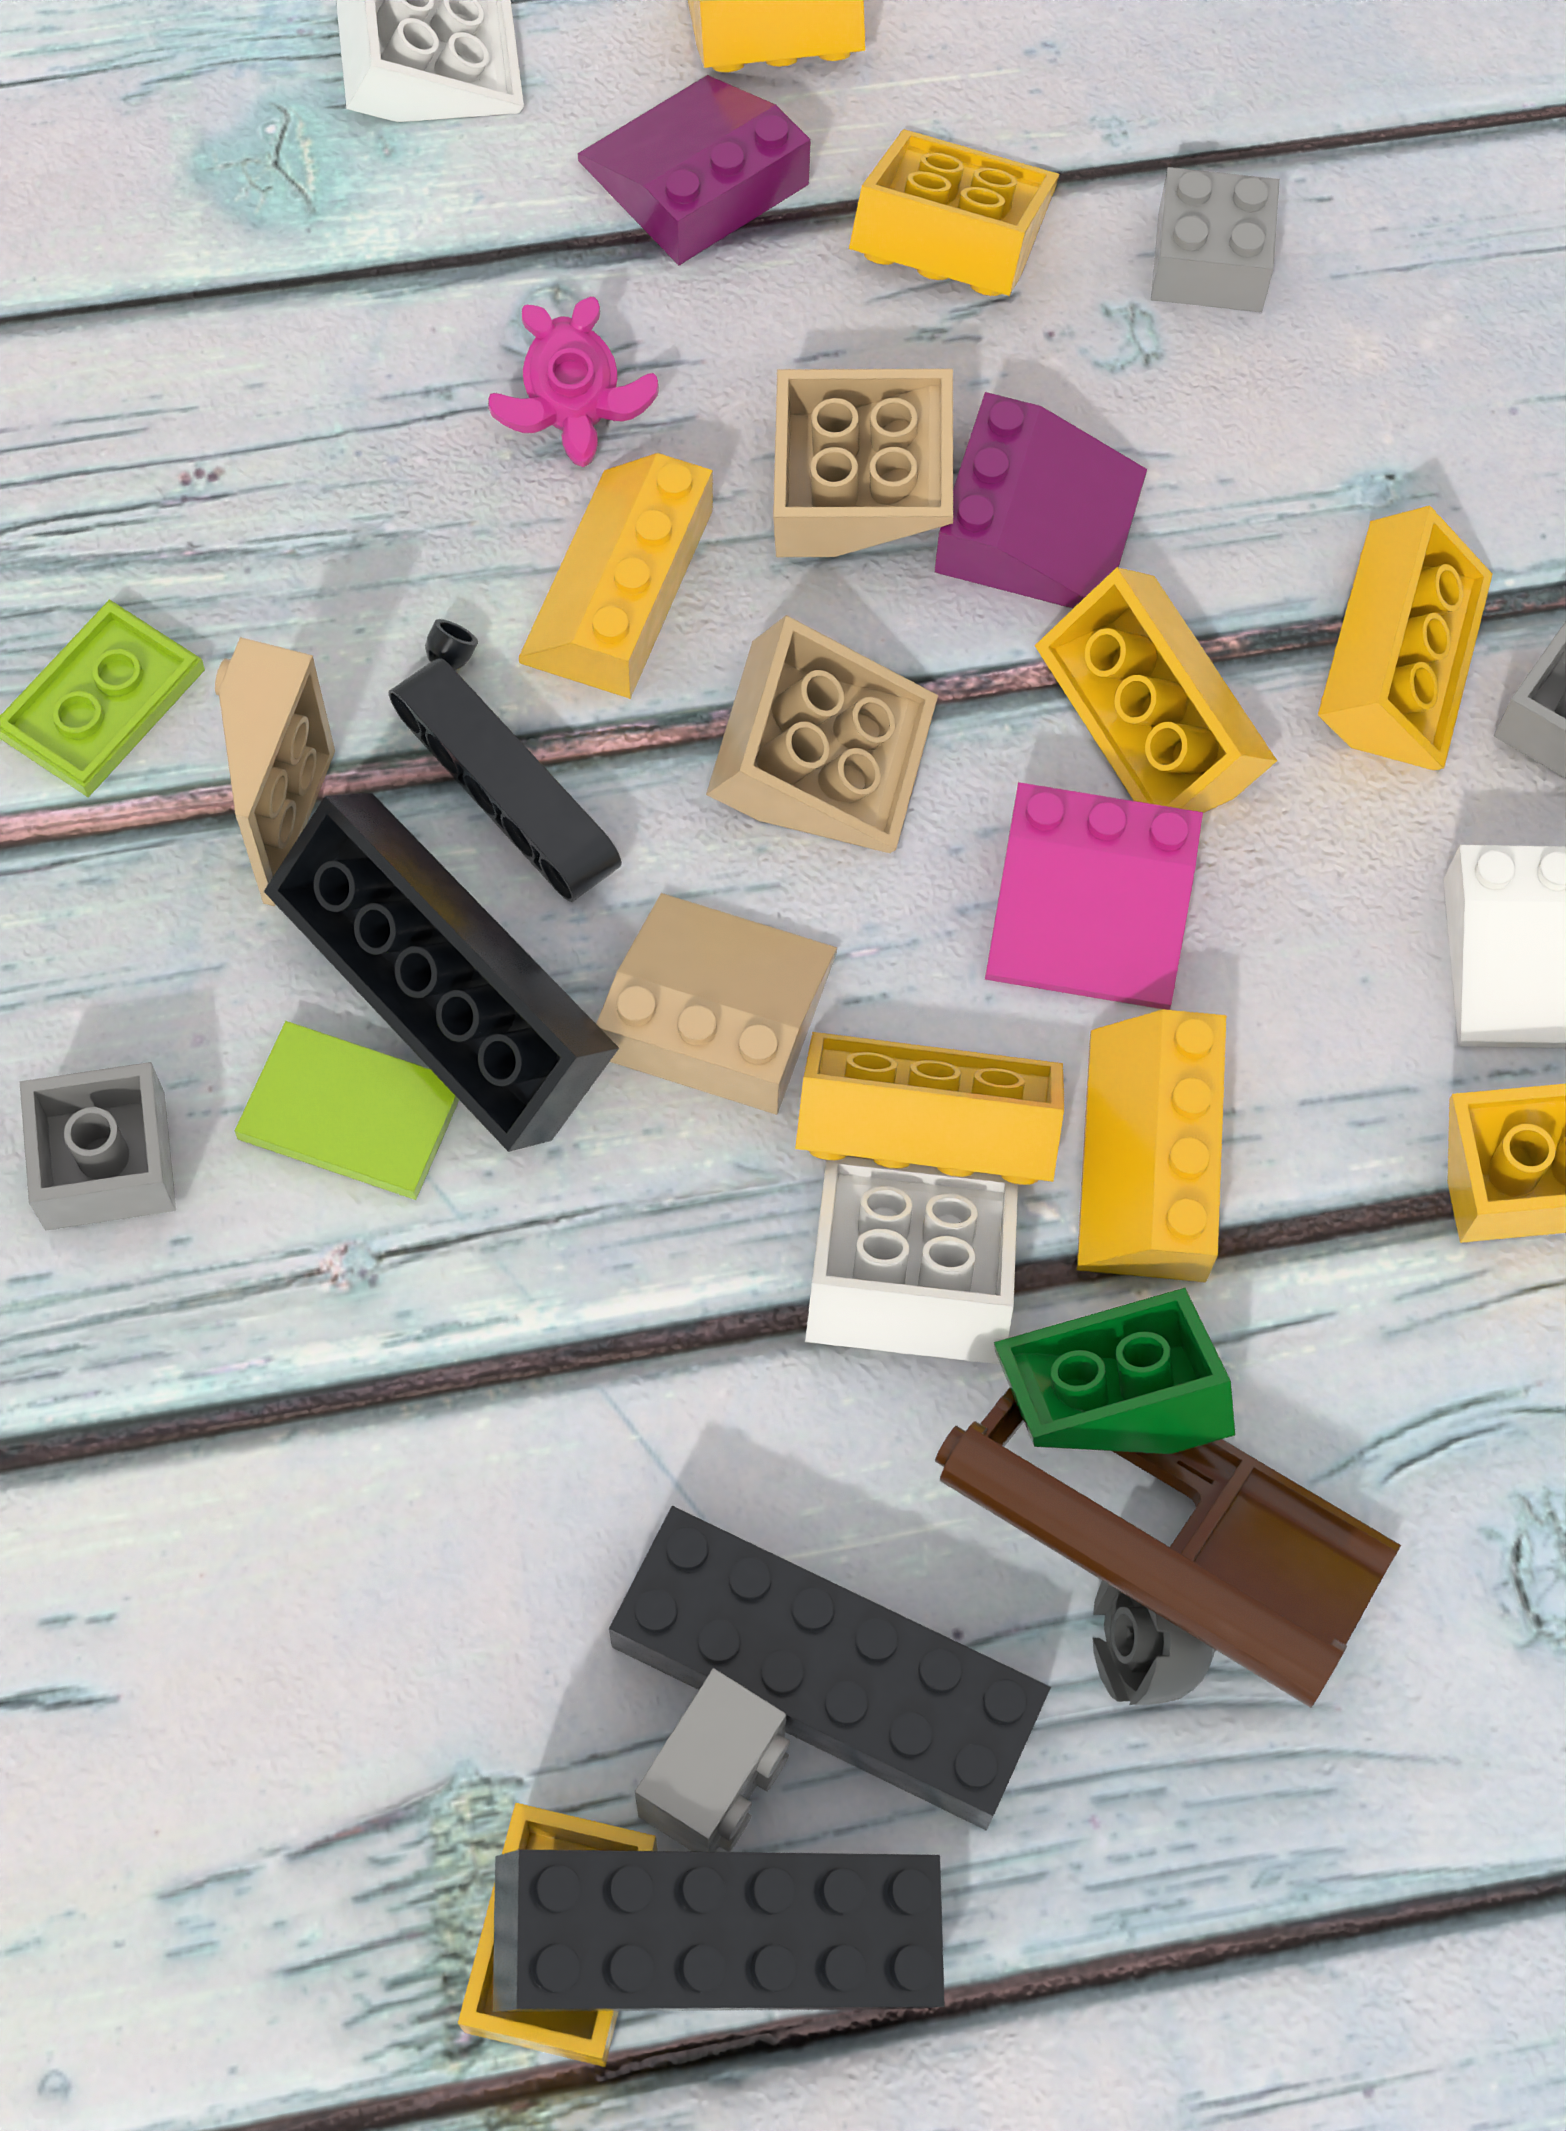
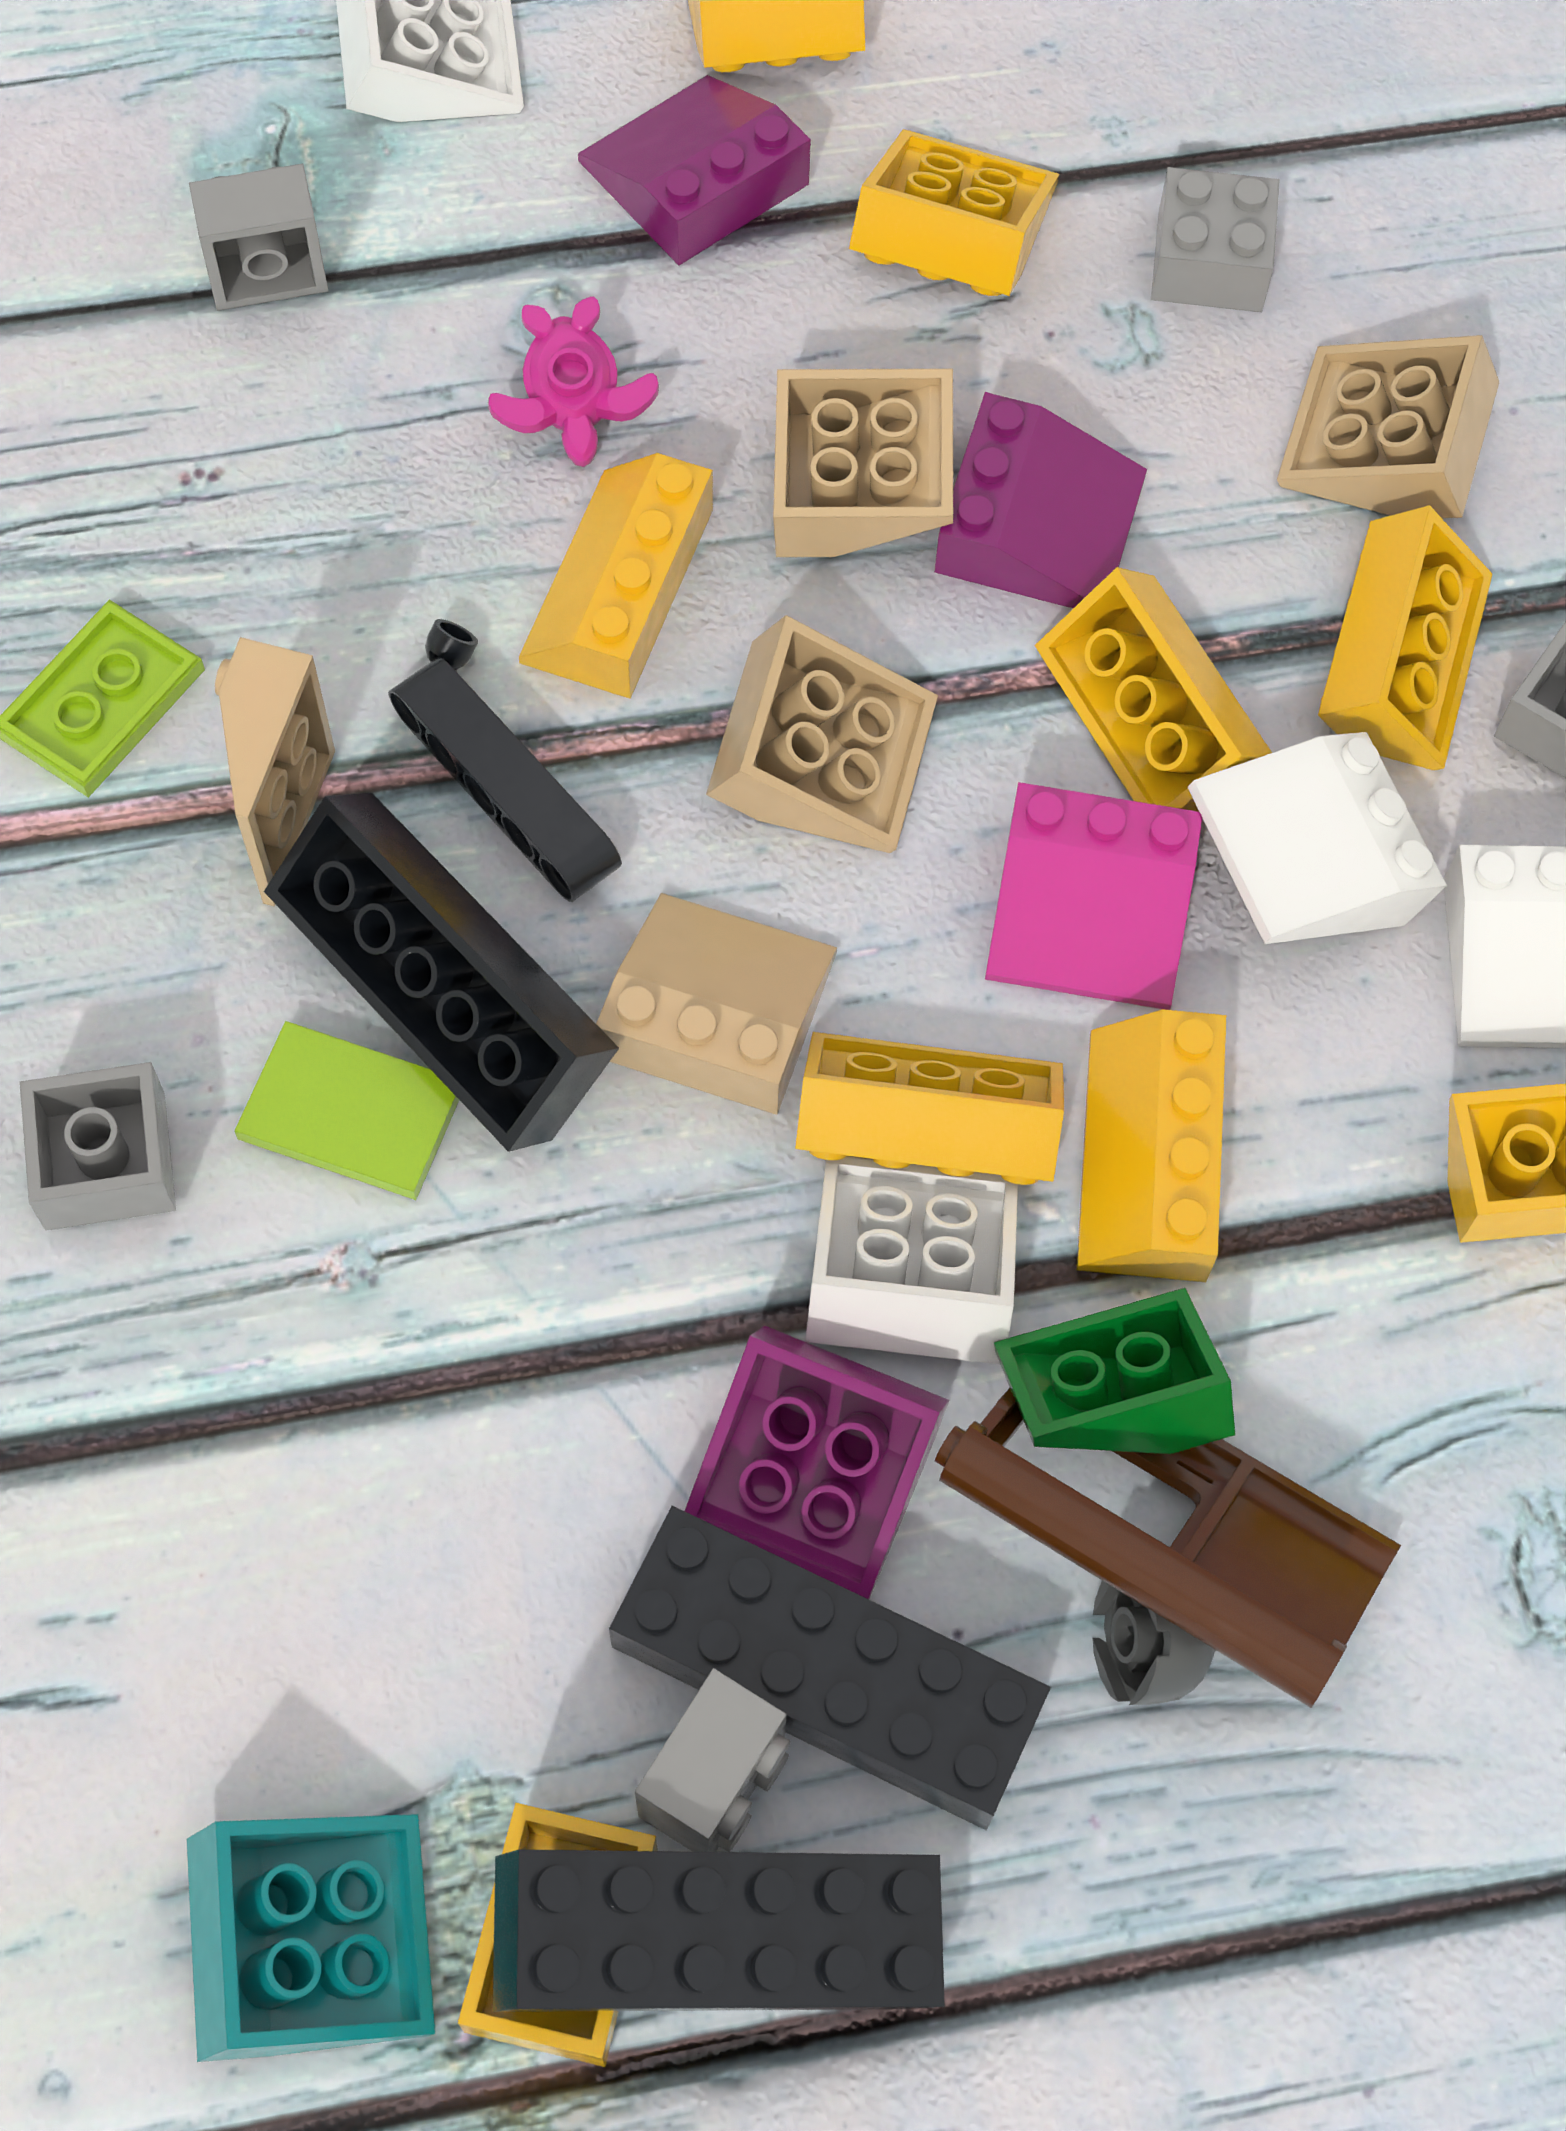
(258, 236): none -> light grey brick
(308, 1935): none -> teal slope
(816, 1458): none -> magenta slope
(1318, 840): none -> white slope
(1393, 424): none -> tan slope

